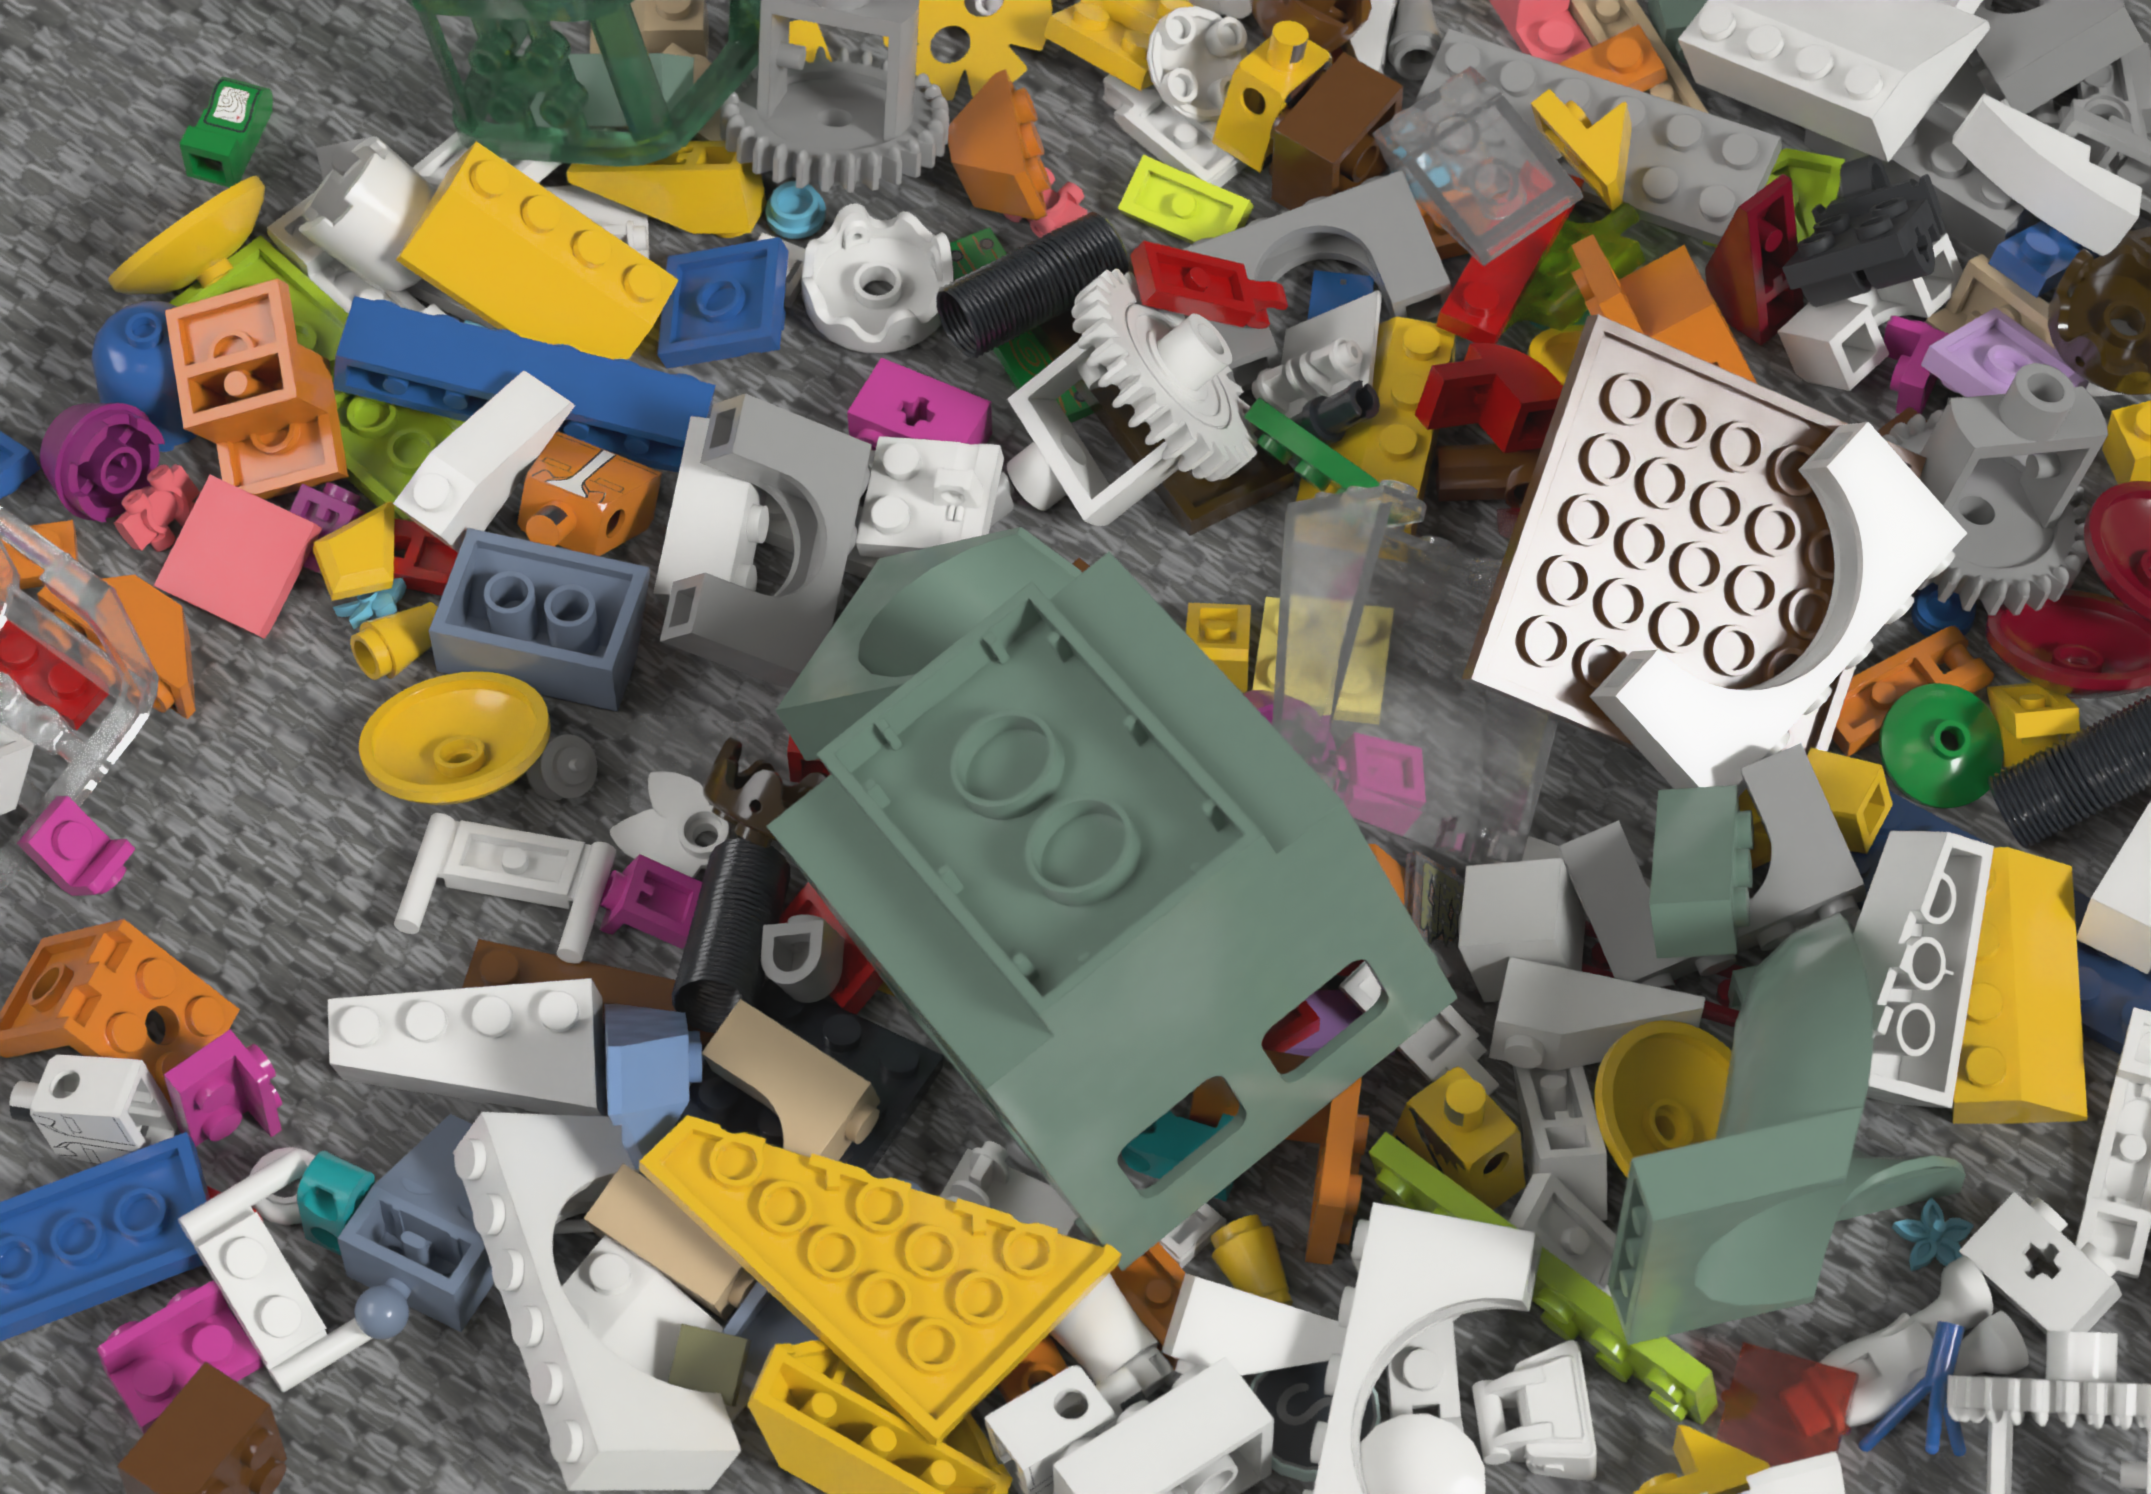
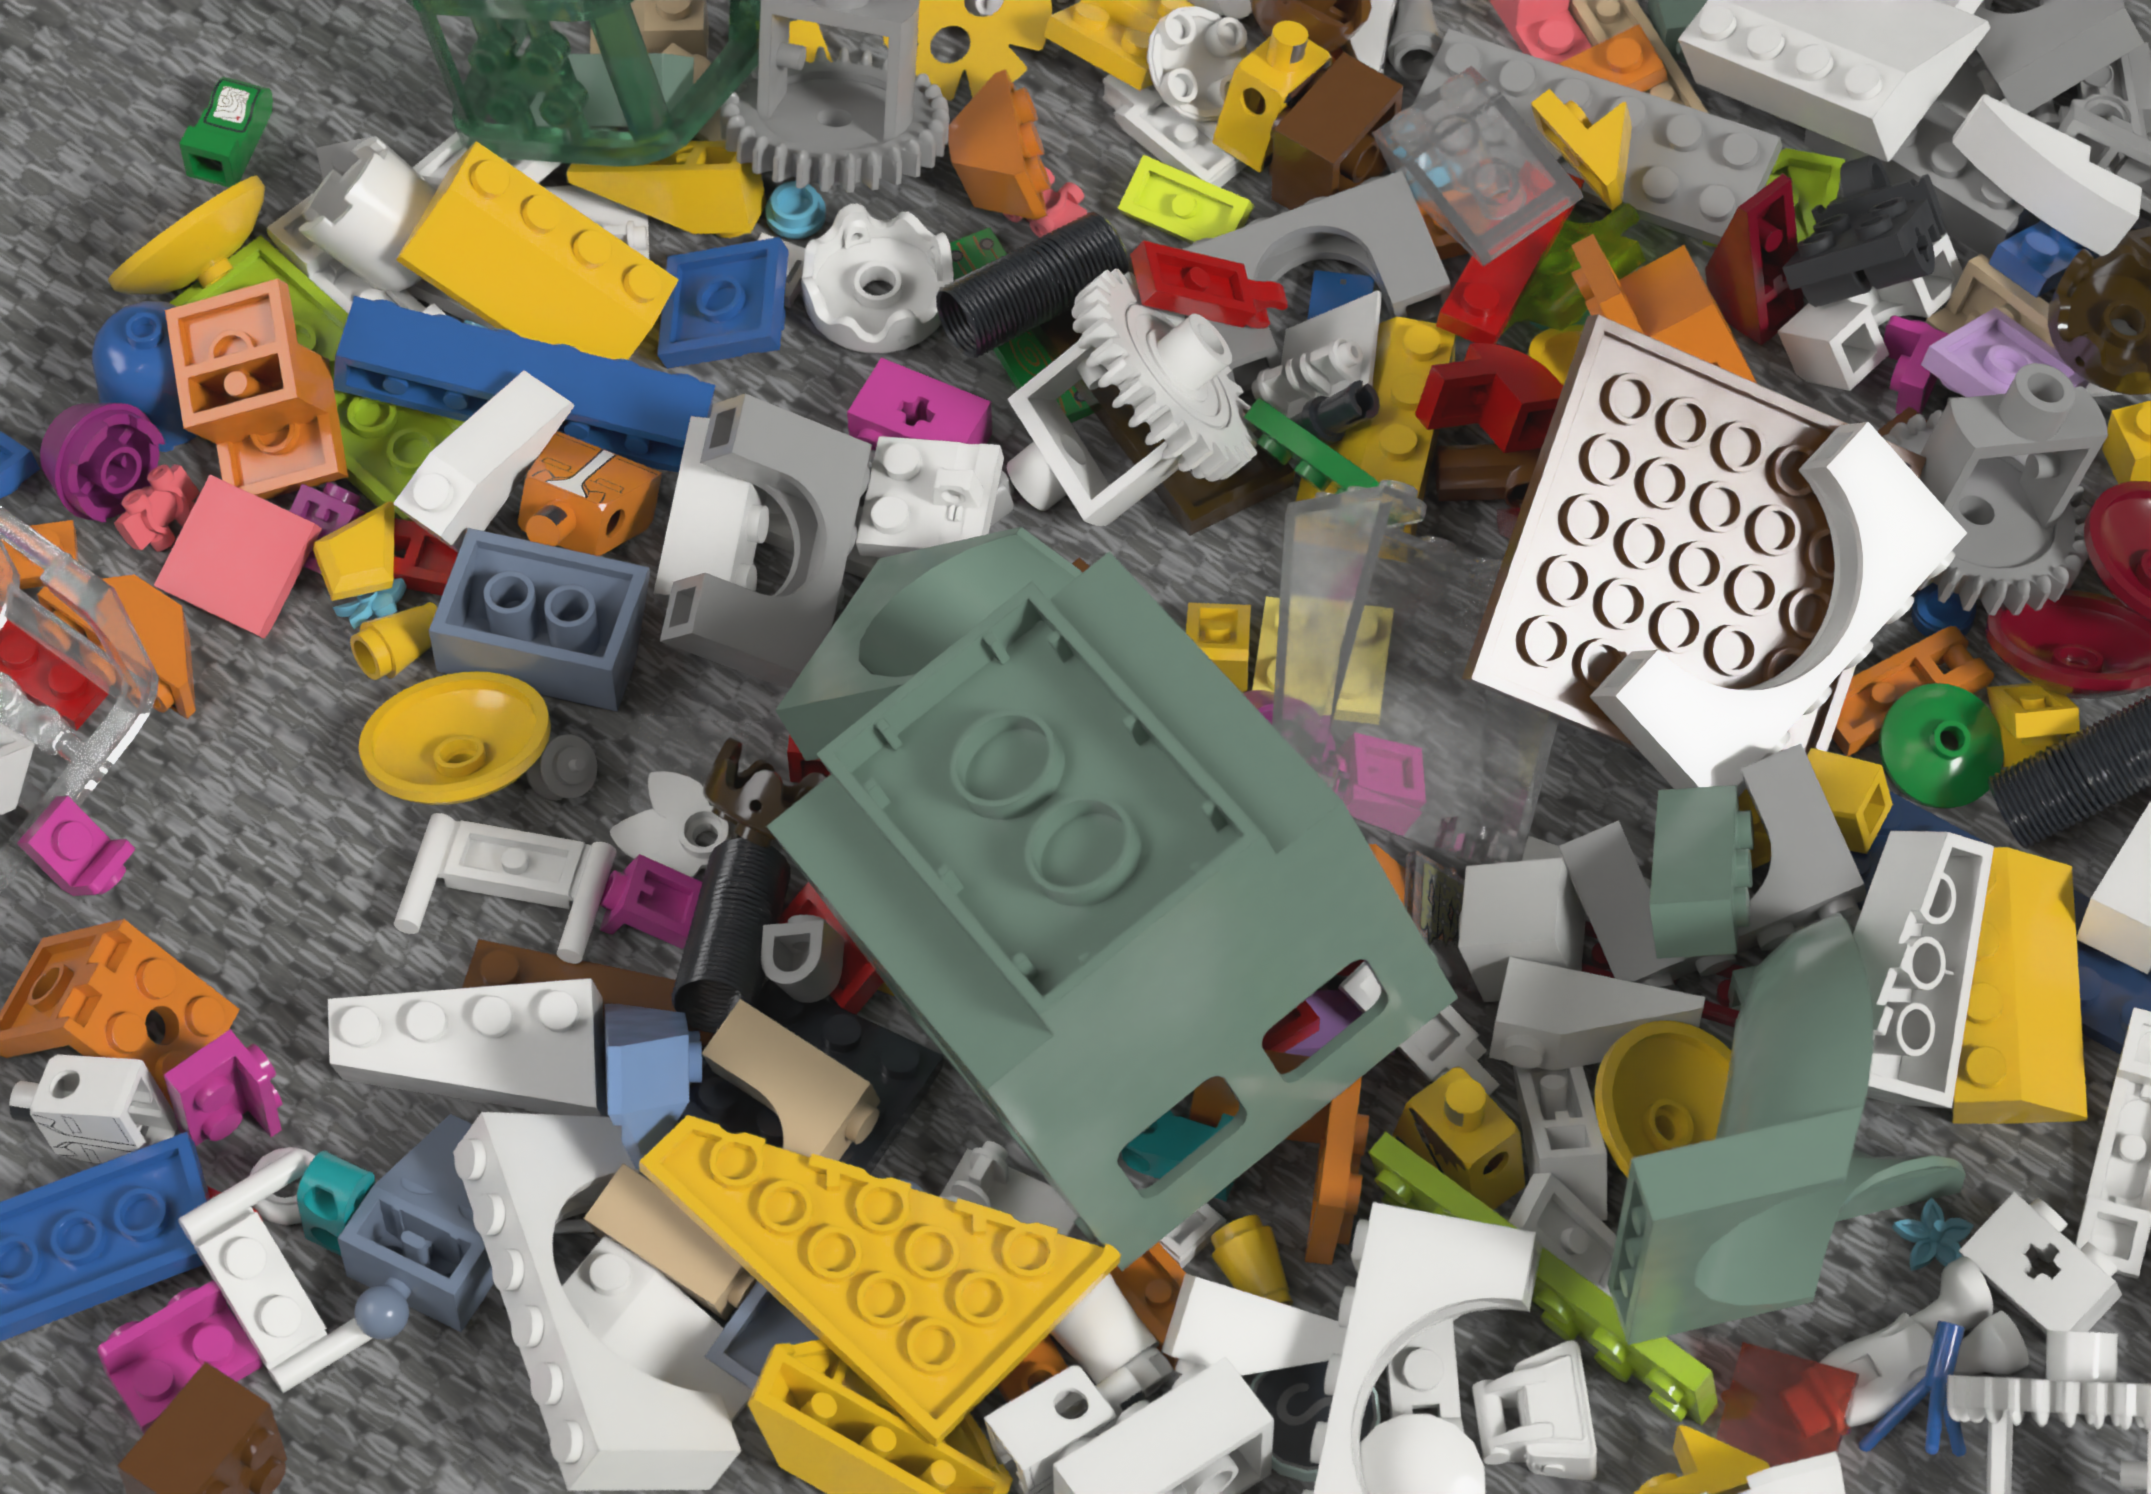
(709, 1362): olive tile -> none

